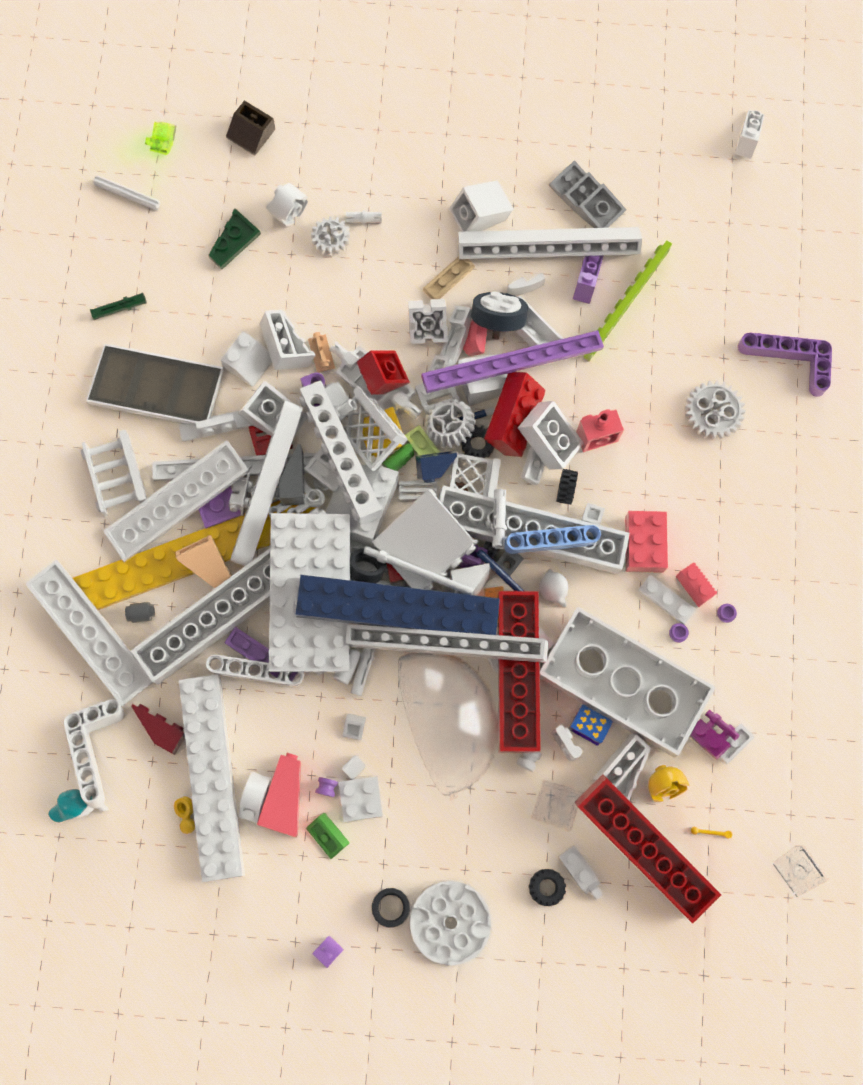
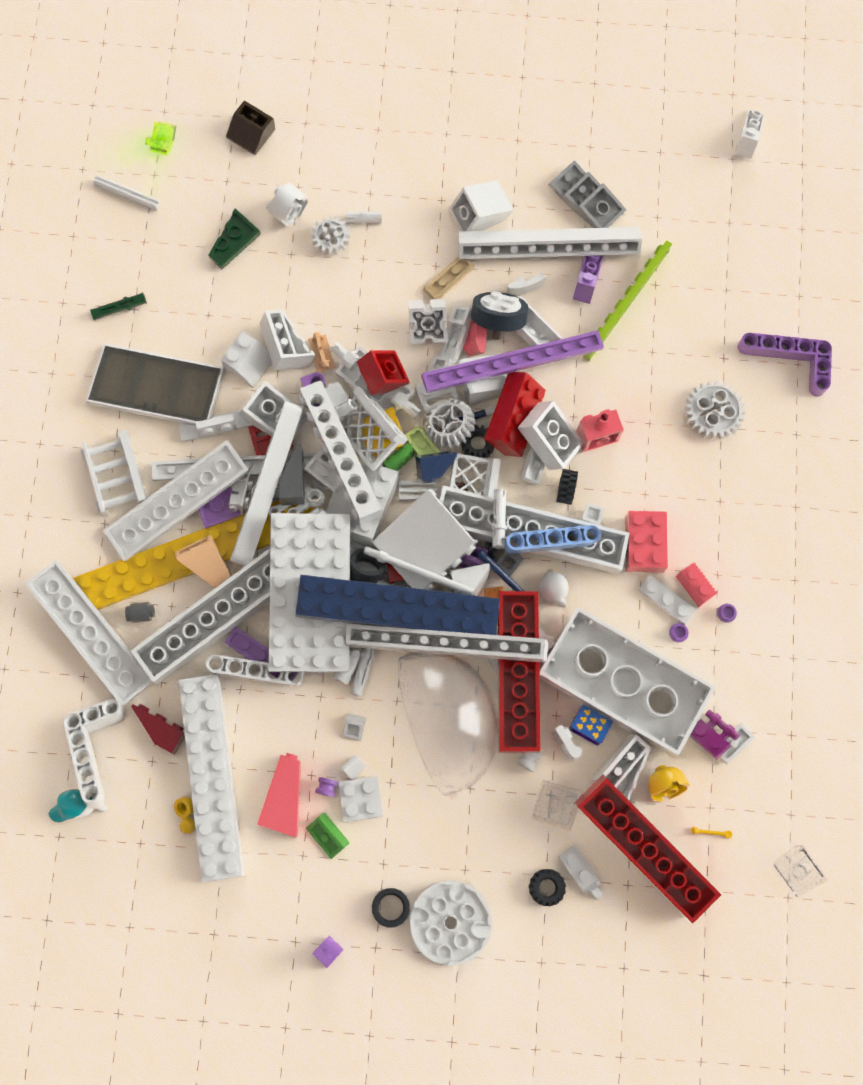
(253, 797): white brick -> none

